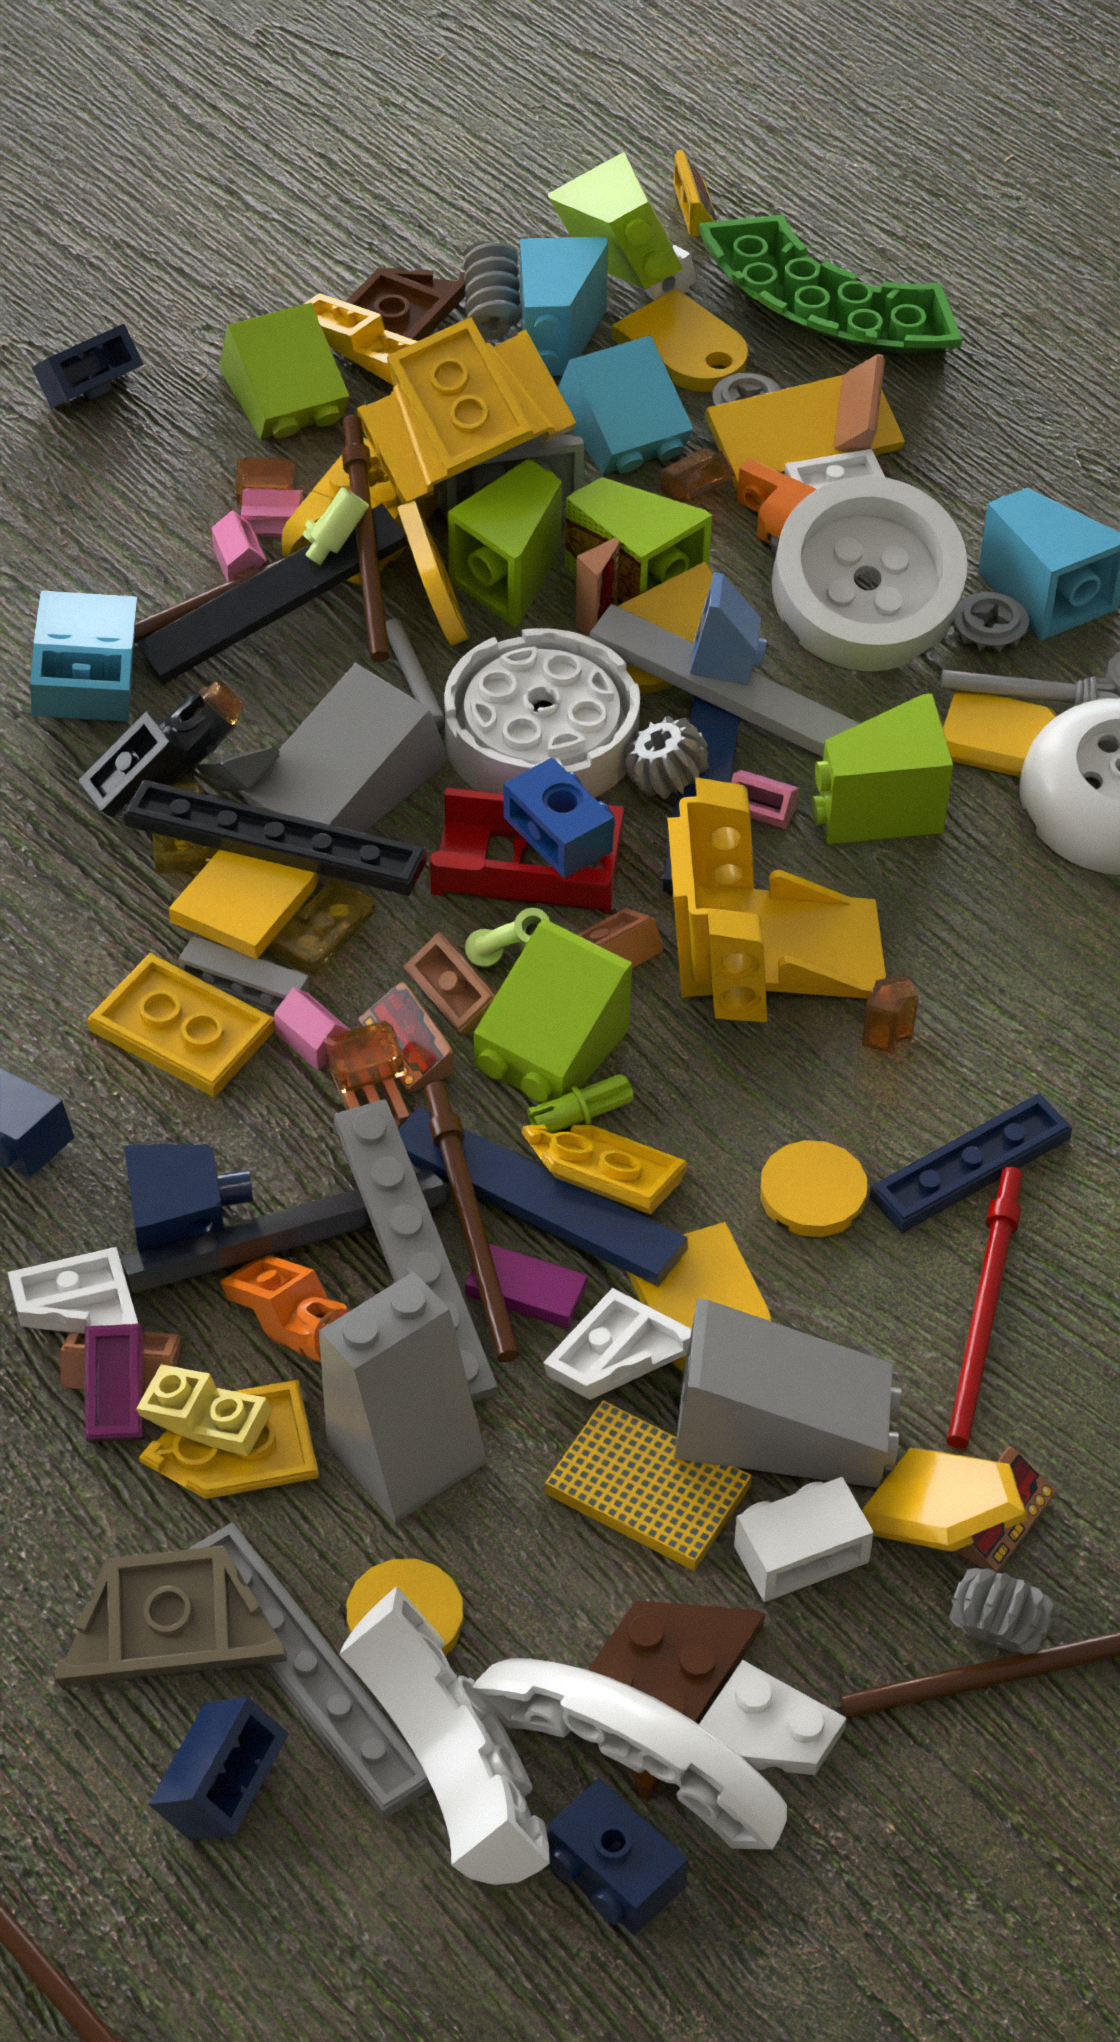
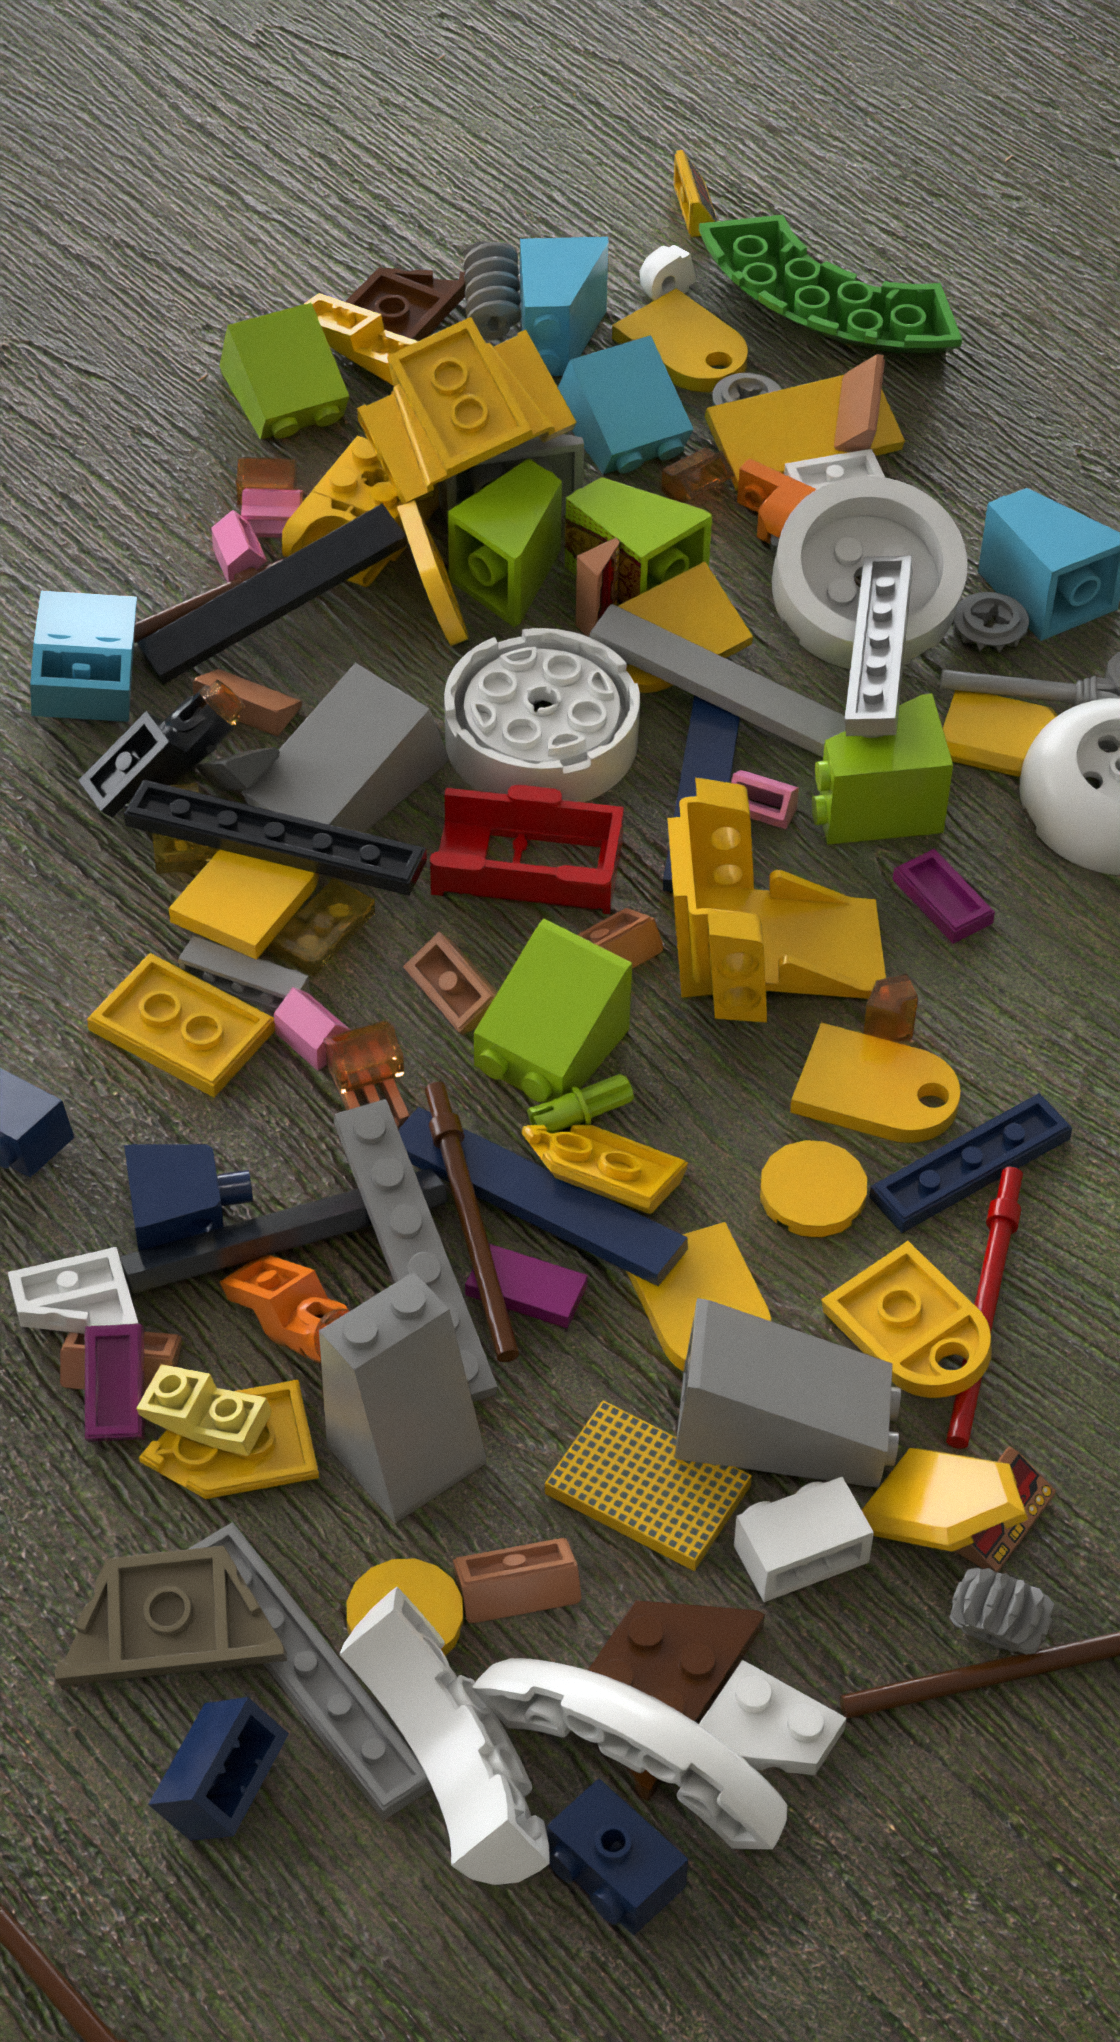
(87, 367): dark blue brick -> none
(263, 706): none -> nougat slope
(334, 525): yellowish green plant -> none
(357, 464): reddish brown bar -> none
(412, 669): light grey bar -> none
(424, 1048): slope -> none
(486, 946): yellowish green plant -> none
(517, 1580): none -> nougat slope
(559, 817): blue brick -> none
(615, 206): lime slope -> none
(616, 1346): white wing -> none
(666, 757): light grey gear -> none
(727, 635): medium blue slope -> none
(875, 1086): none -> yellow tile
(879, 647): none -> plate
(913, 1319): none -> yellow tile
(943, 896): none -> magenta tile

